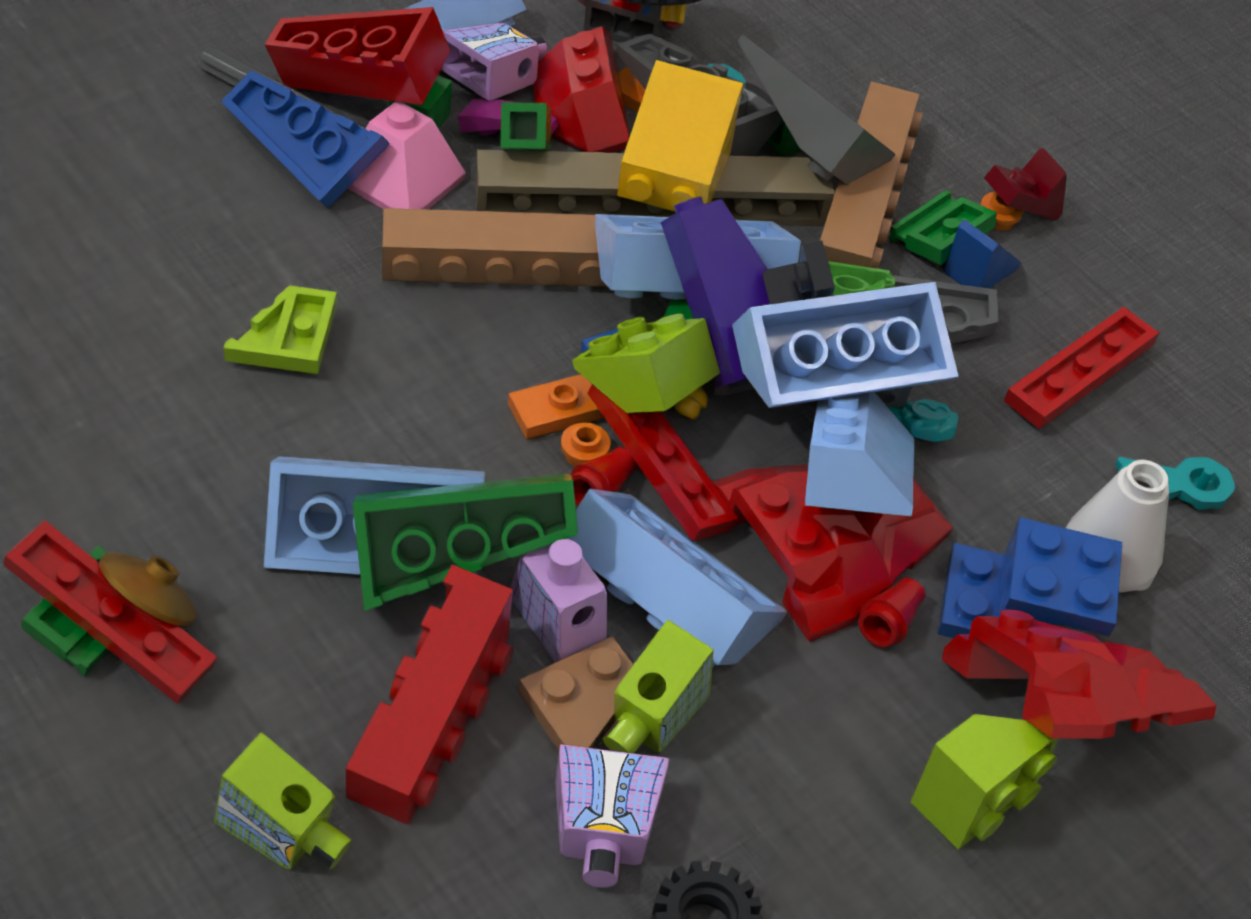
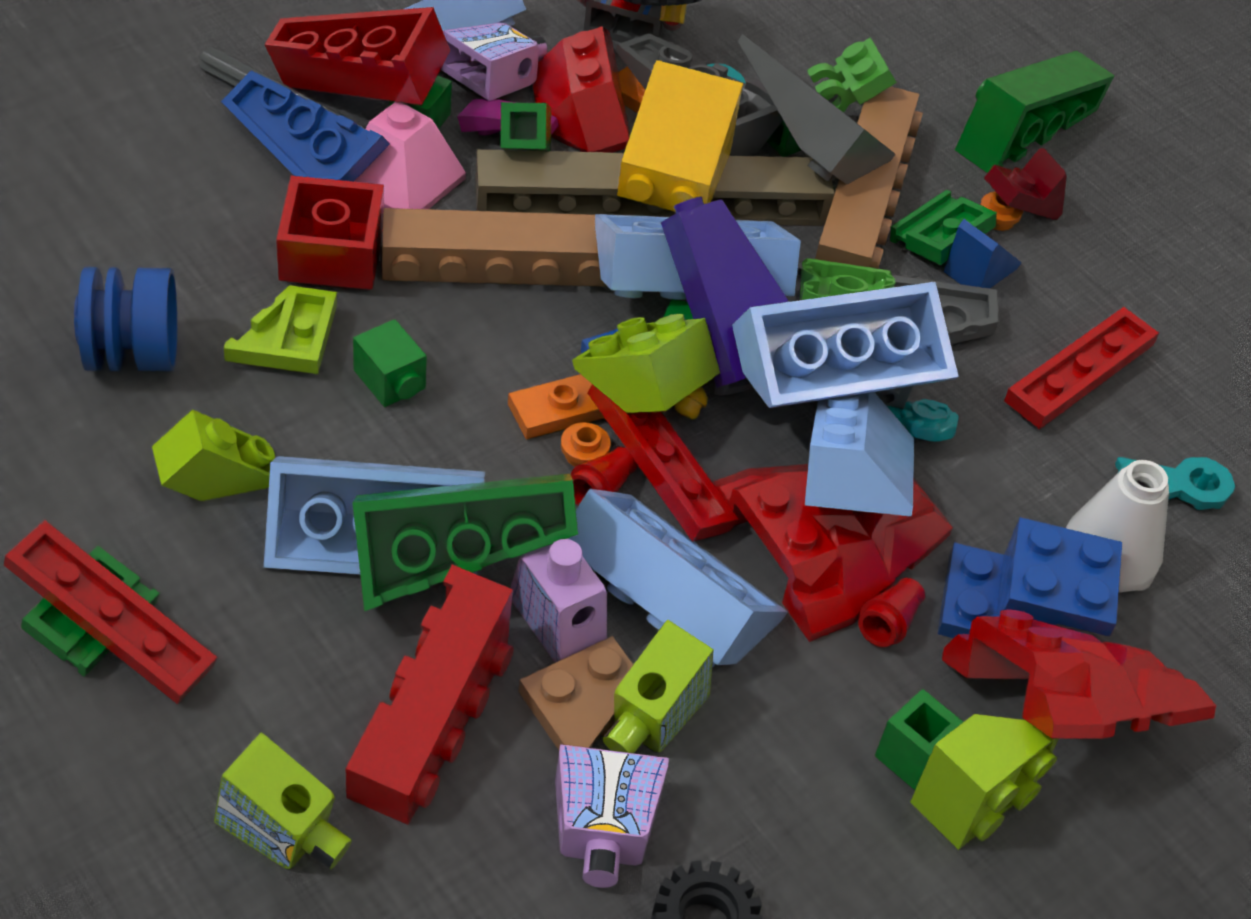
(127, 319): none -> blue wheel
(149, 586): pearl gold dish -> none
(211, 458): none -> lime slope
(330, 232): none -> red brick
(389, 363): none -> green brick
(801, 280): black slope -> none
(856, 77): none -> bright green plate
(912, 736): none -> green brick
(1031, 107): none -> green wedge

